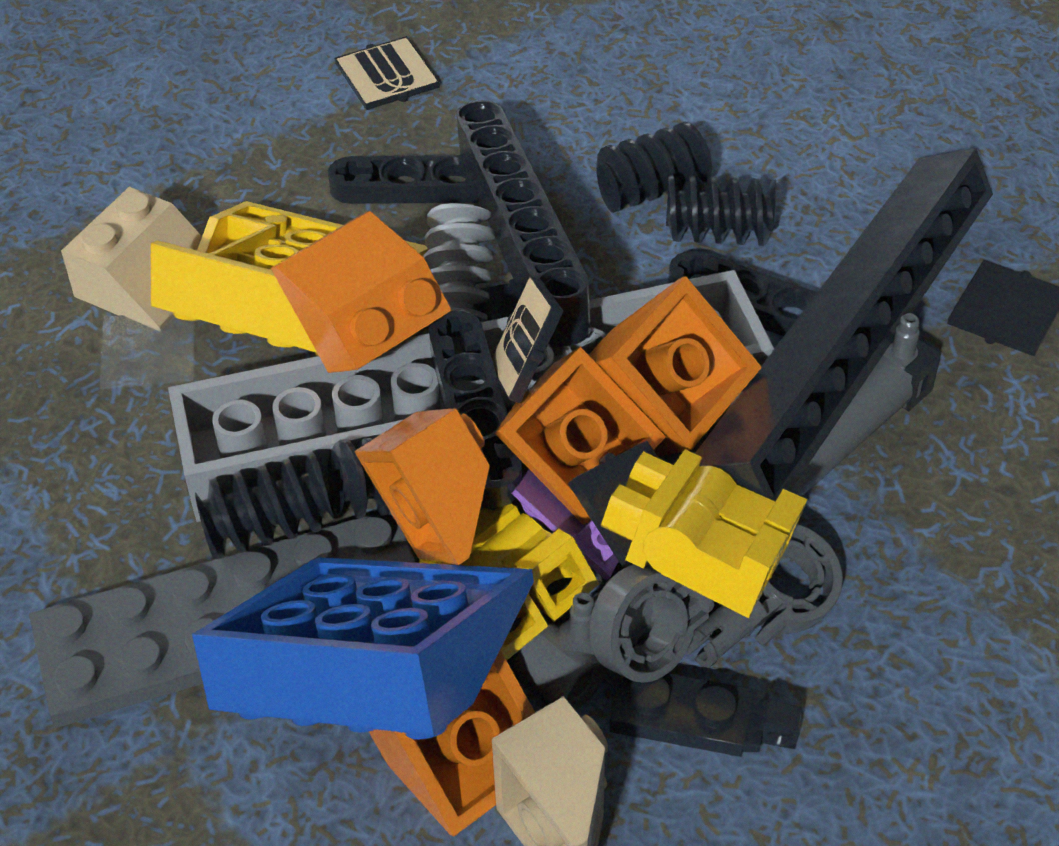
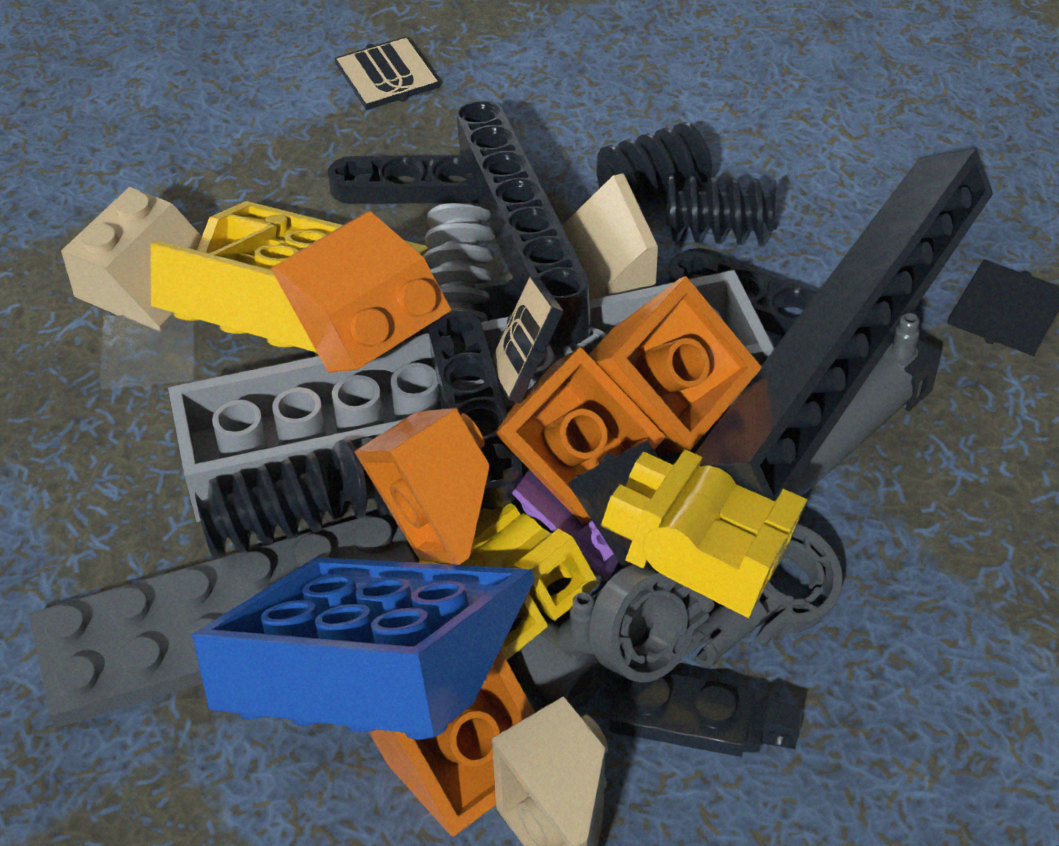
(613, 241): none -> tan slope

